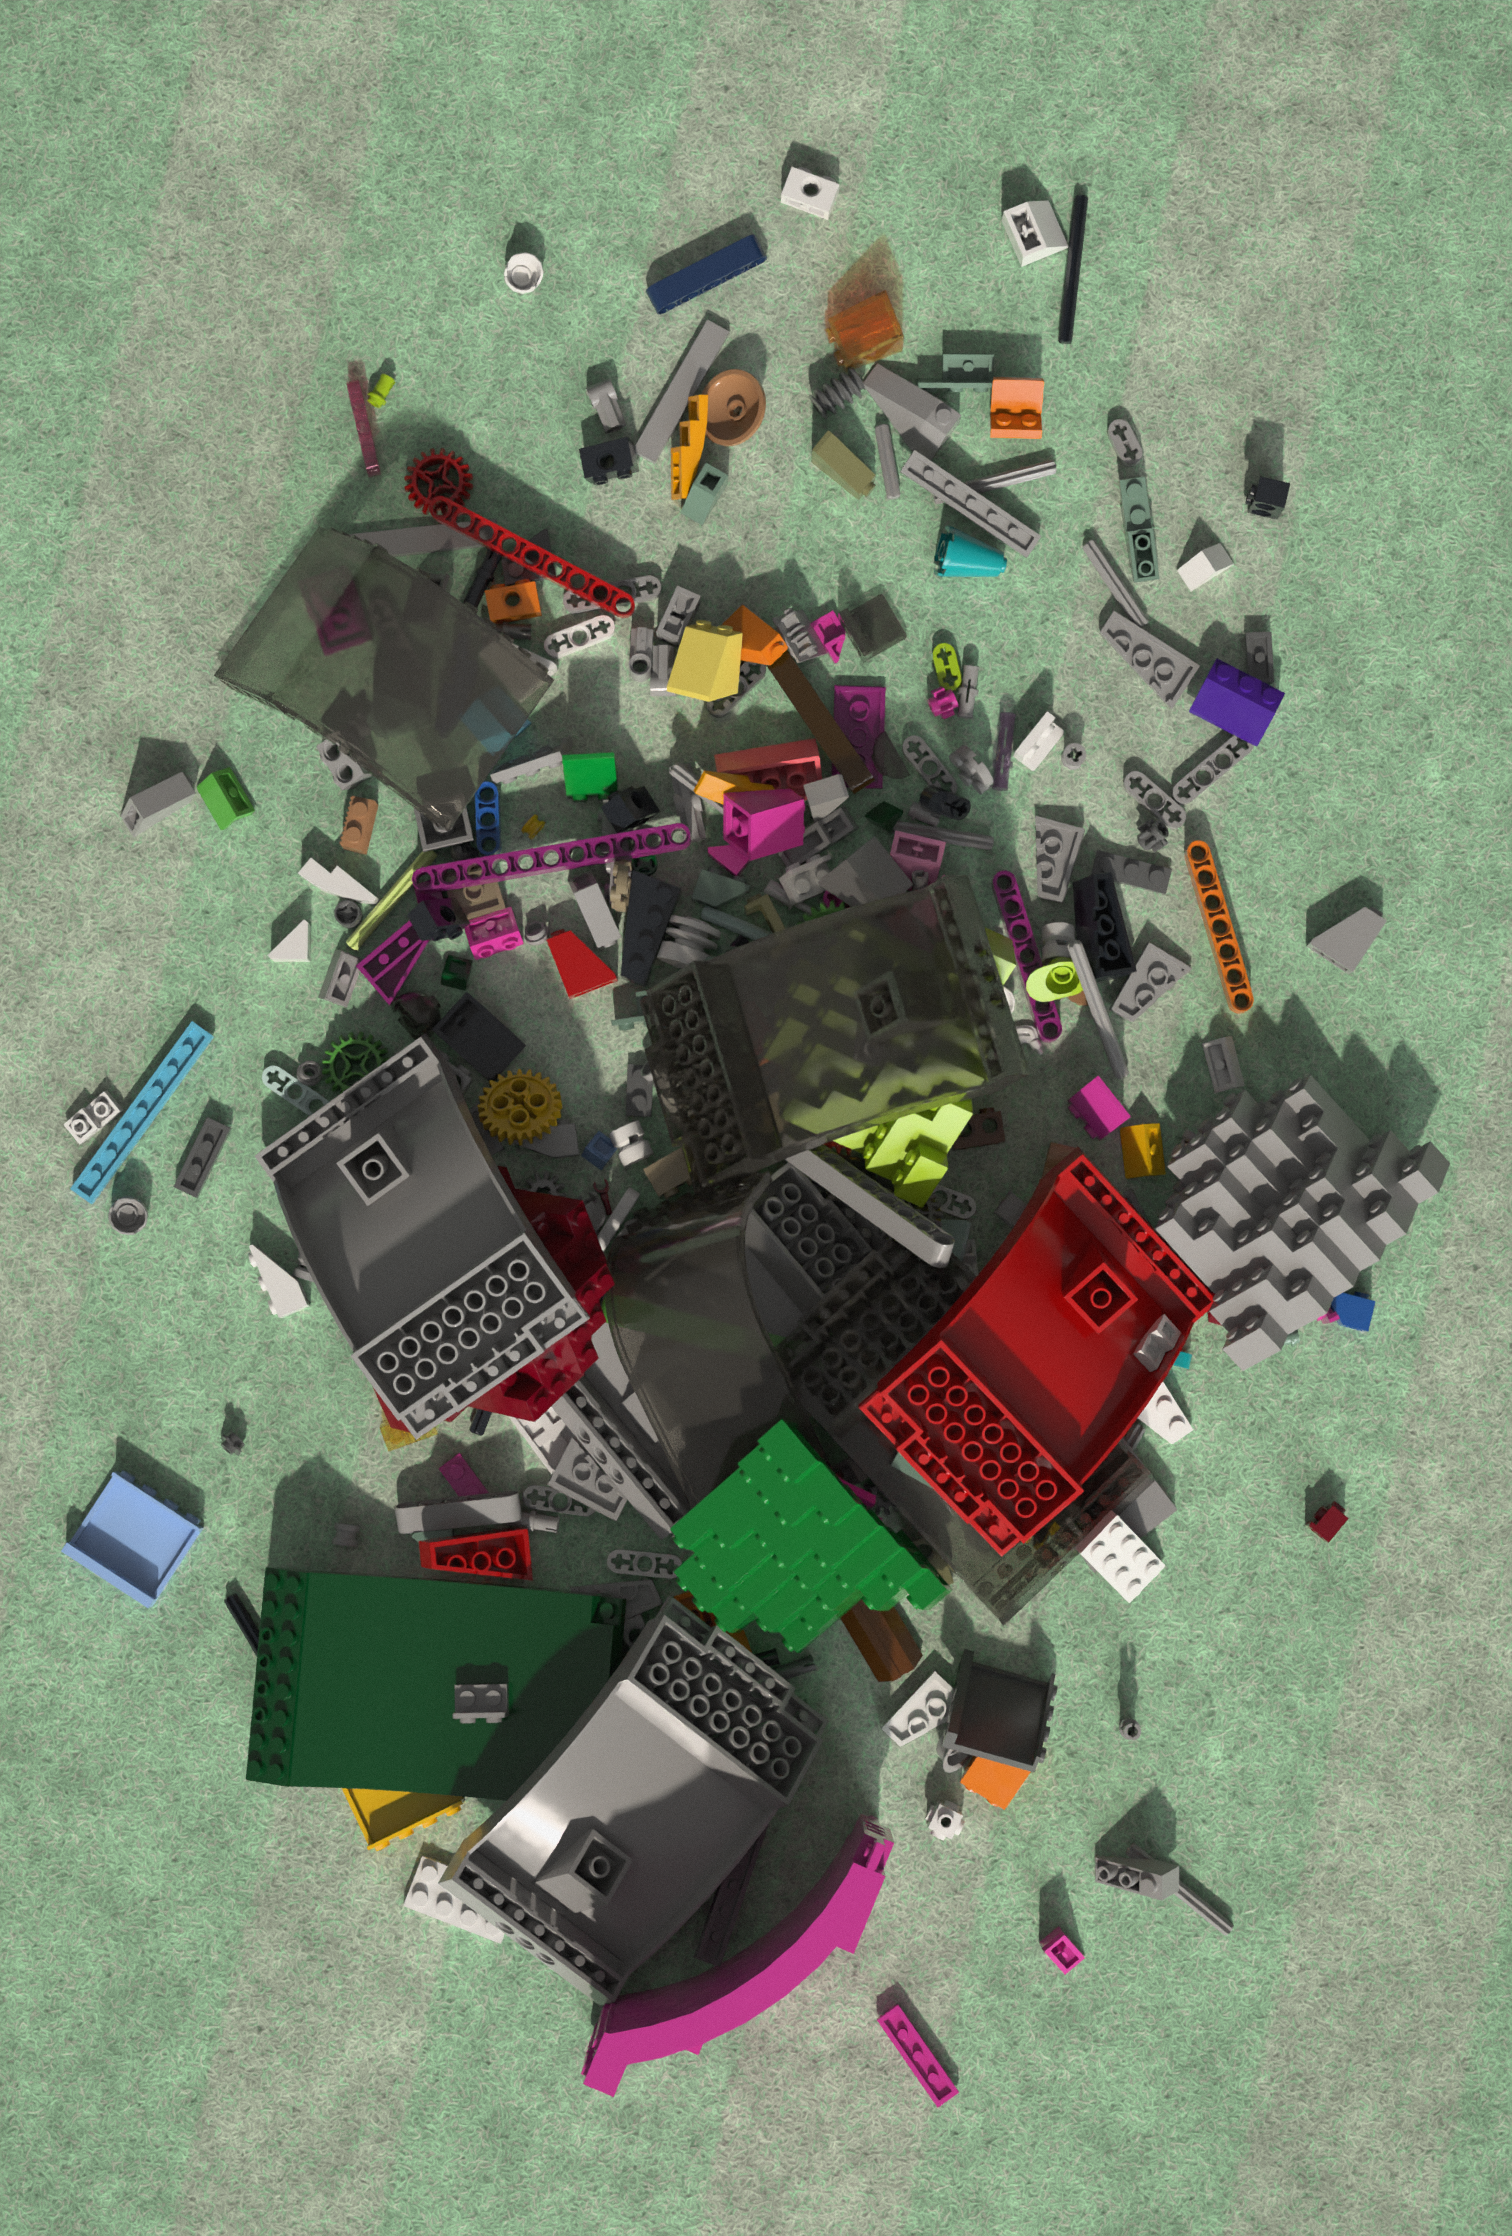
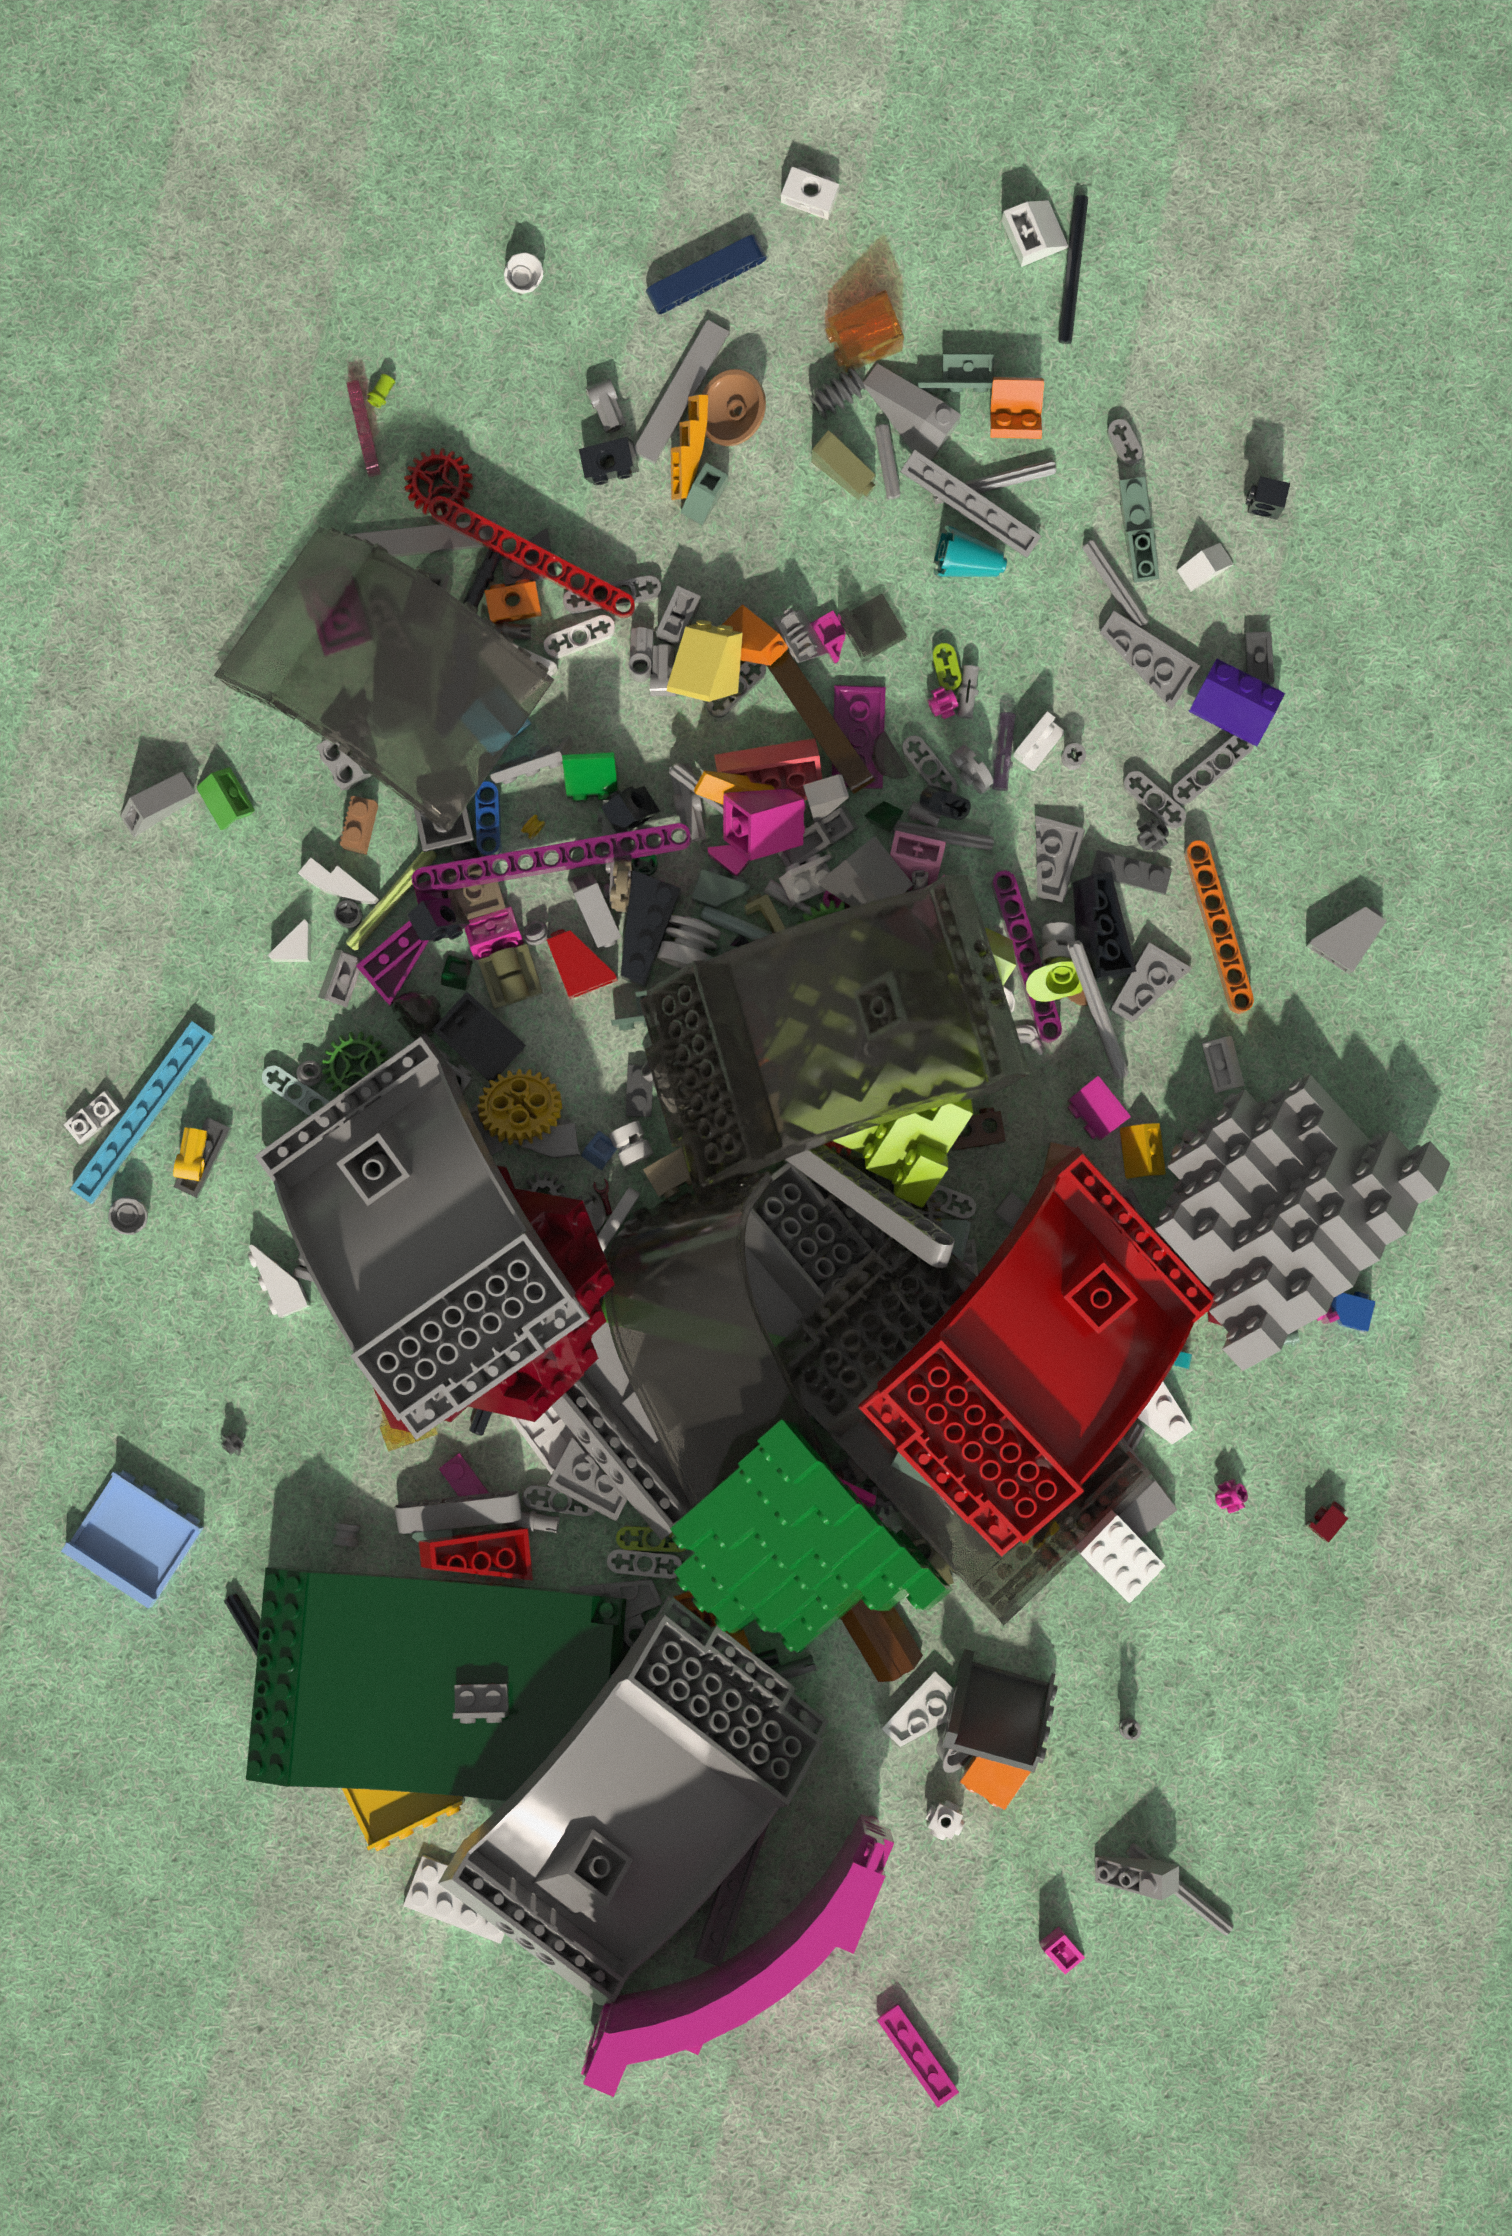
(190, 1161): none -> yellow piece
(510, 976): none -> olive plate
(646, 1547): none -> lime beam
(1156, 1342): white slope -> none
(1231, 1496): none -> dark pink gear

